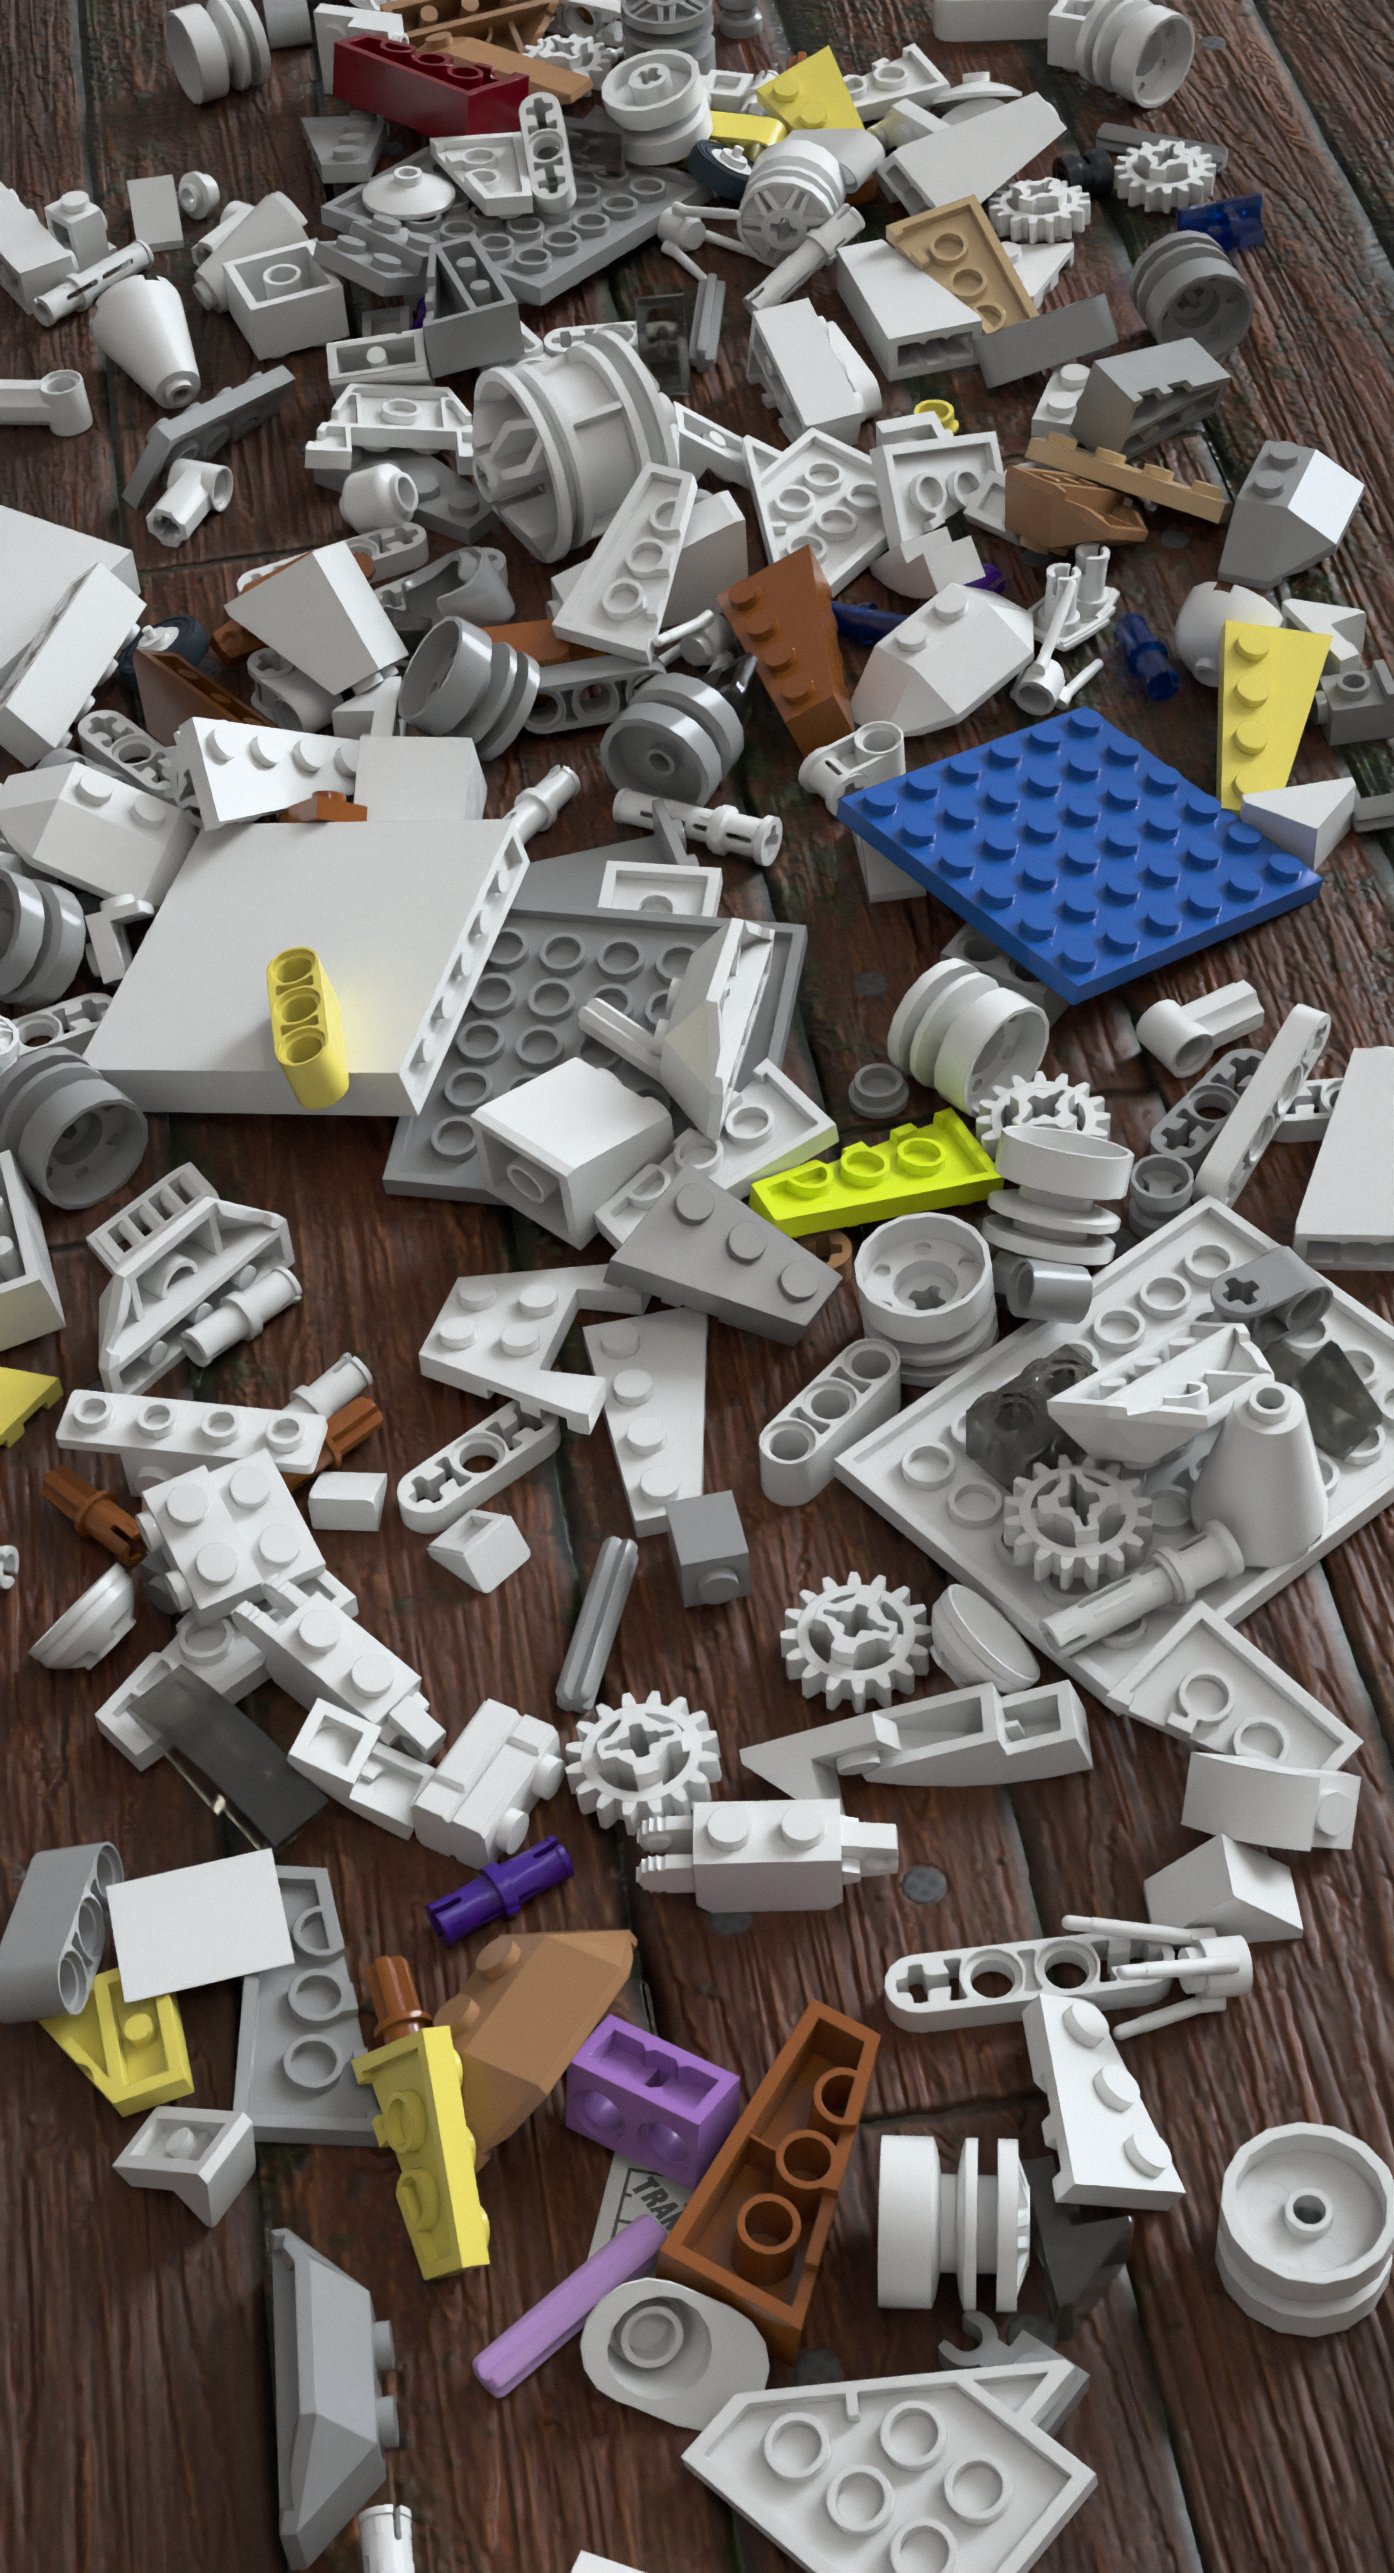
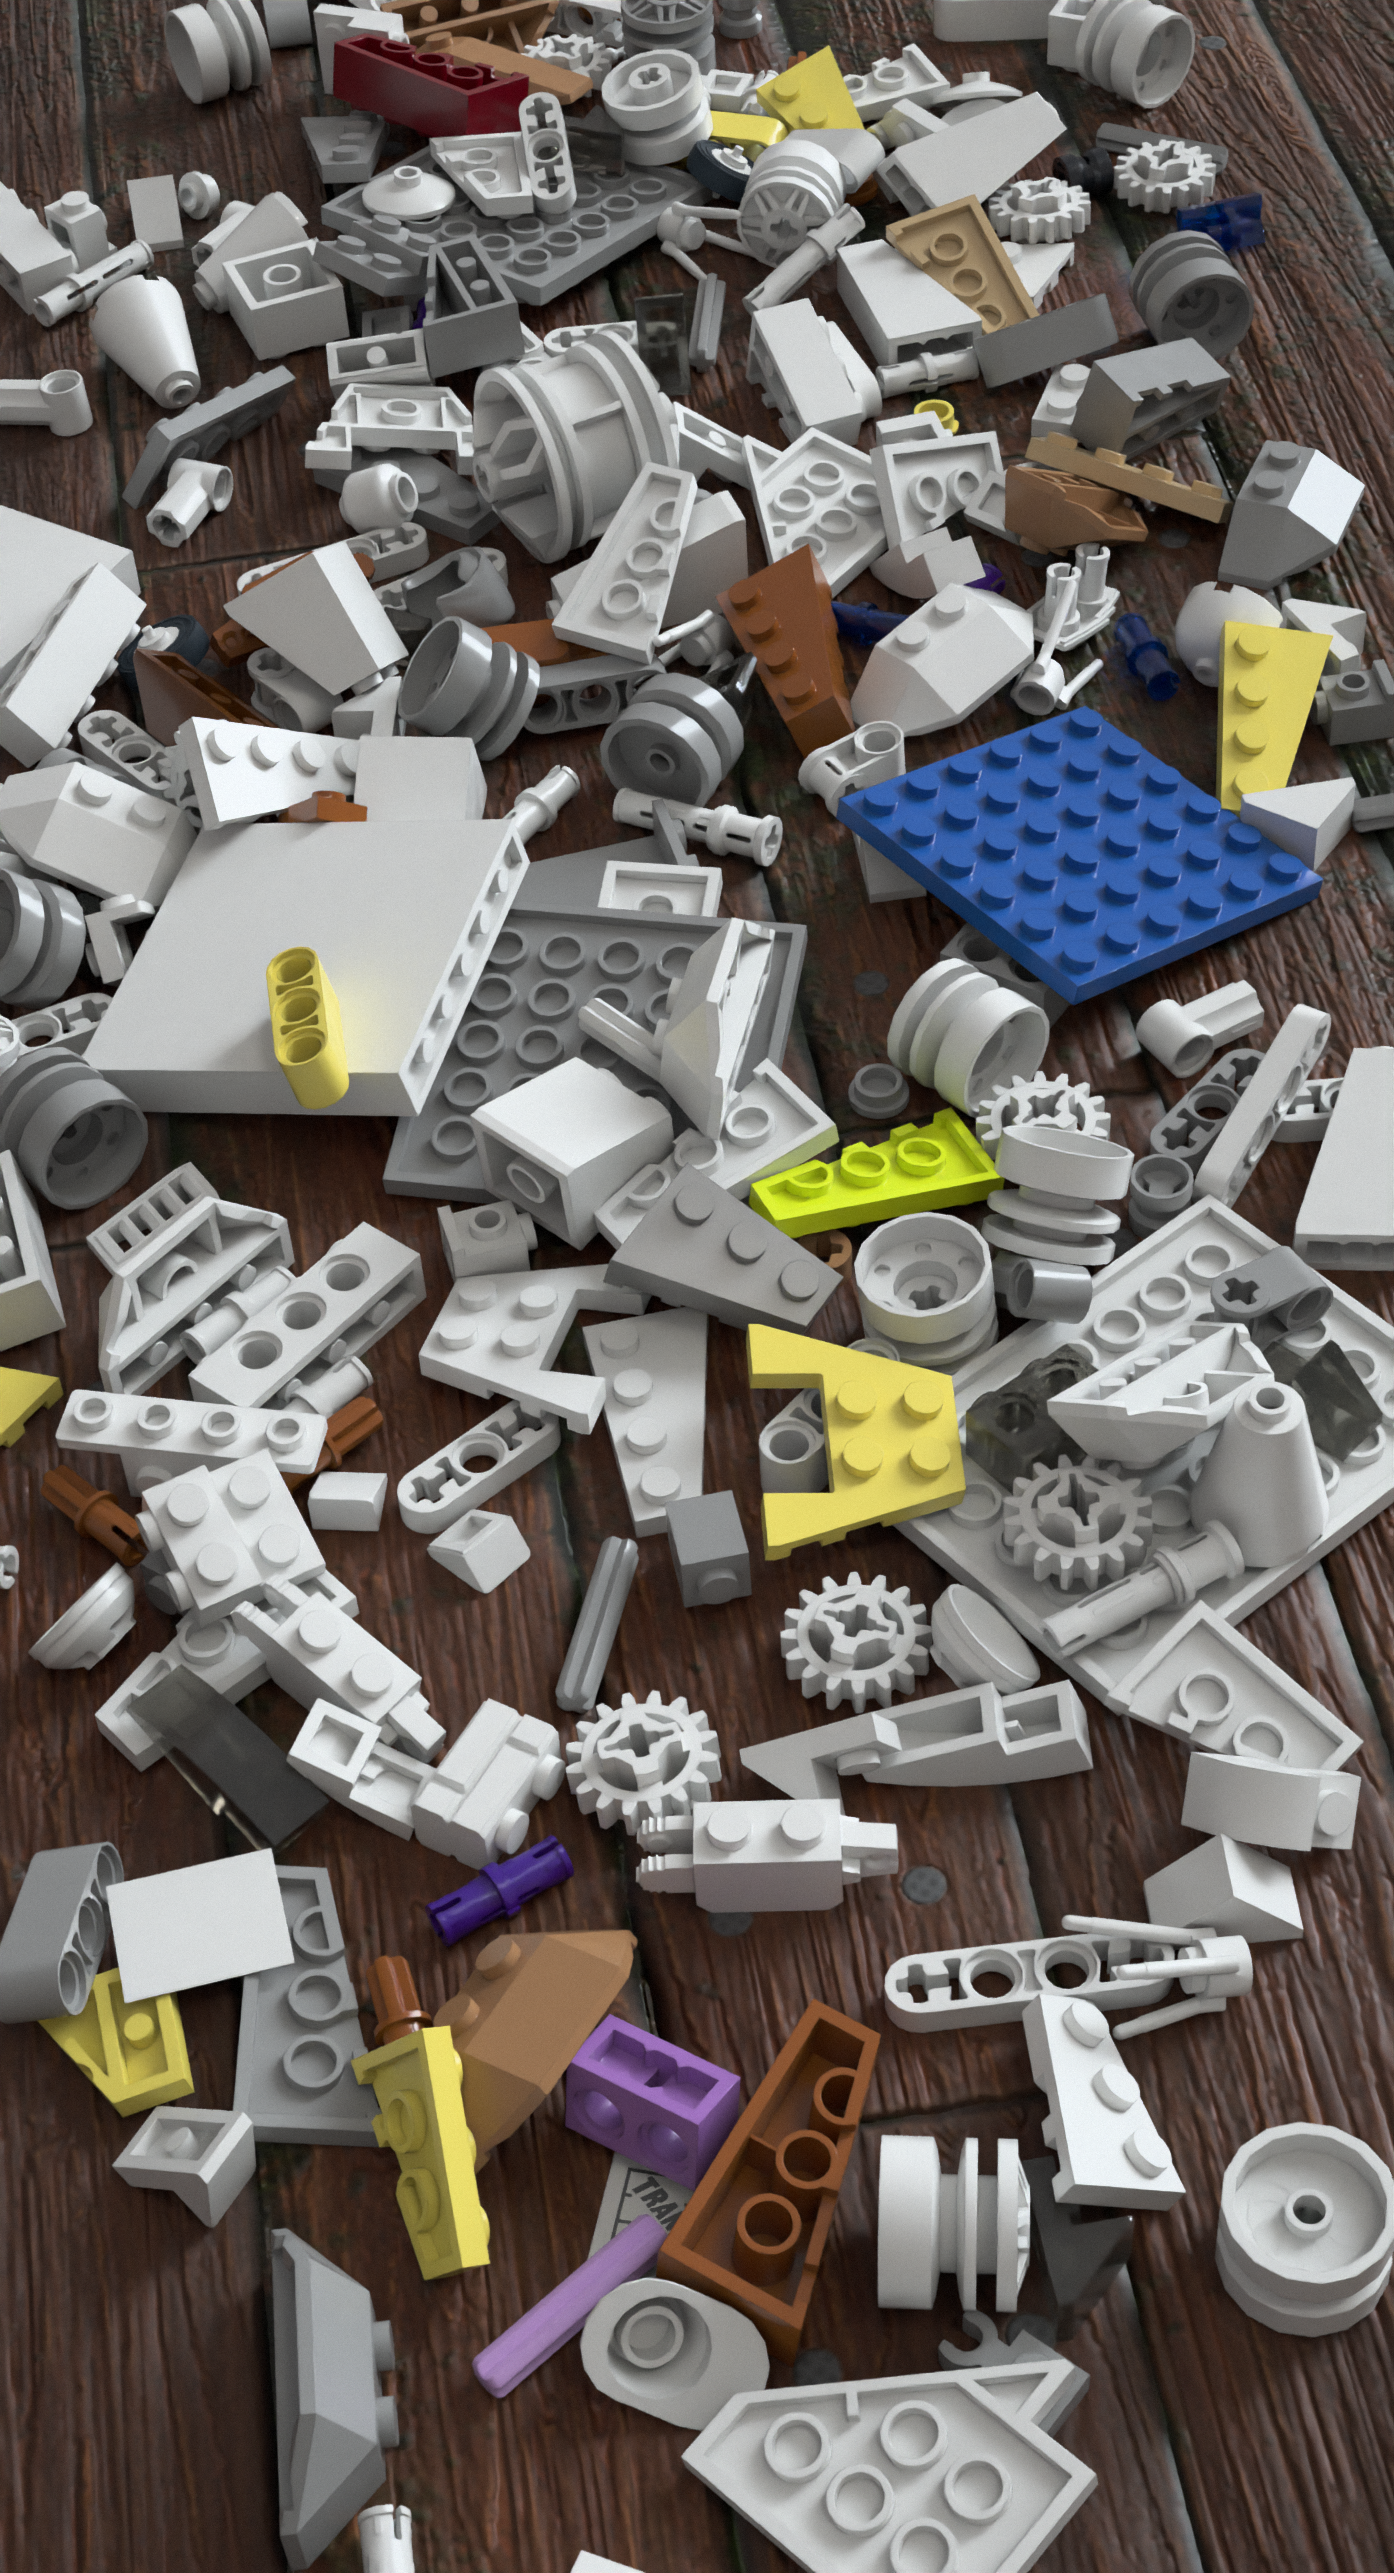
(330, 1310): none -> white brick
(486, 1239): none -> white brick
(885, 1437): none -> light yellow wing
(927, 372): none -> white pin

